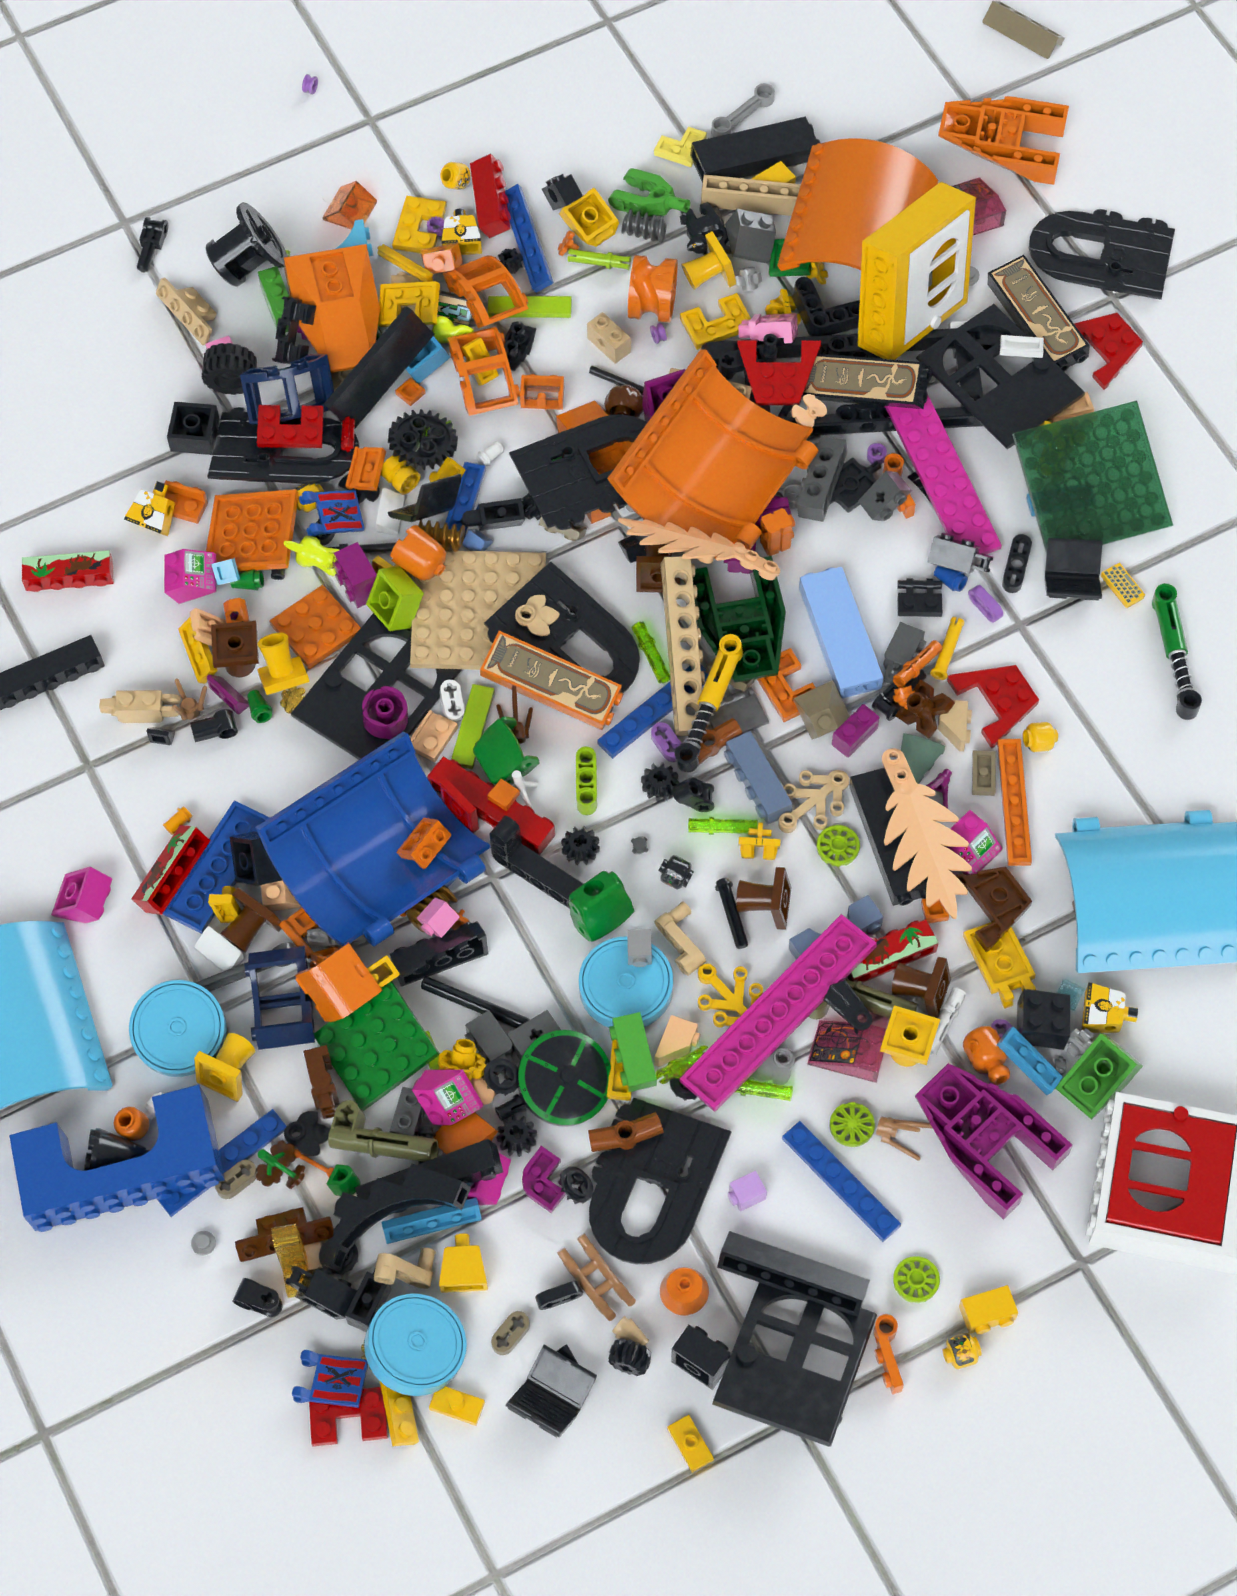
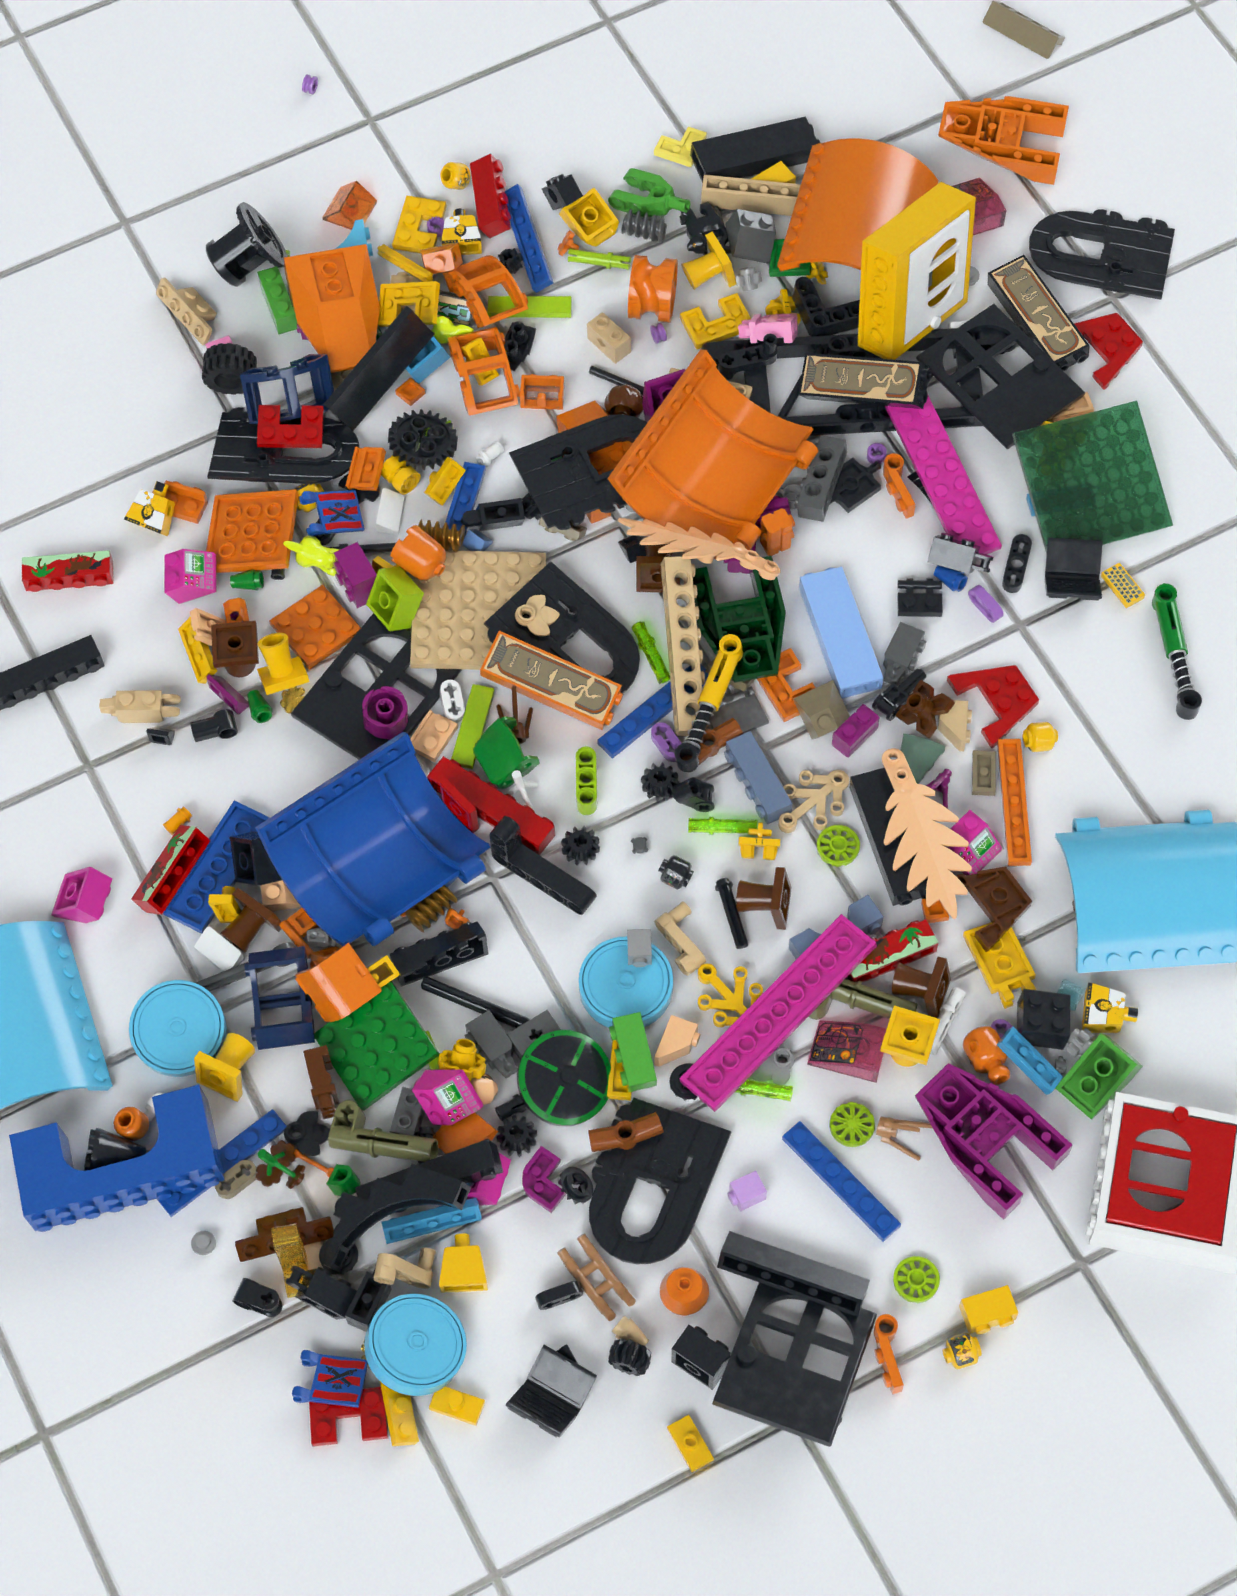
(150, 239): black connector -> none
(189, 707): medium nougat plant -> none
(193, 428): black brick -> none
(225, 571): medium azure plate -> none
(286, 343): black piece -> none
(348, 432): red axle -> none
(424, 842): orange bracket -> none
(432, 500): black piece -> none
(437, 918): bright pink brick -> none
(494, 1068): black gear -> none
(503, 794): orange tile -> none
(515, 1336): dark tan beam -> none
(600, 906): green piece -> none
(677, 1067): clear neon green pin -> none
(744, 110): light grey piece -> none
(778, 381): red wing -> none
(815, 409): light nougat piece -> none
(848, 1005): black piece -> none
(885, 496): dark grey brick -> none
(902, 694): orange plate -> none
(912, 668): orange pin -> none
(940, 670): yellow pin -> none
(1021, 346): white tile -> none

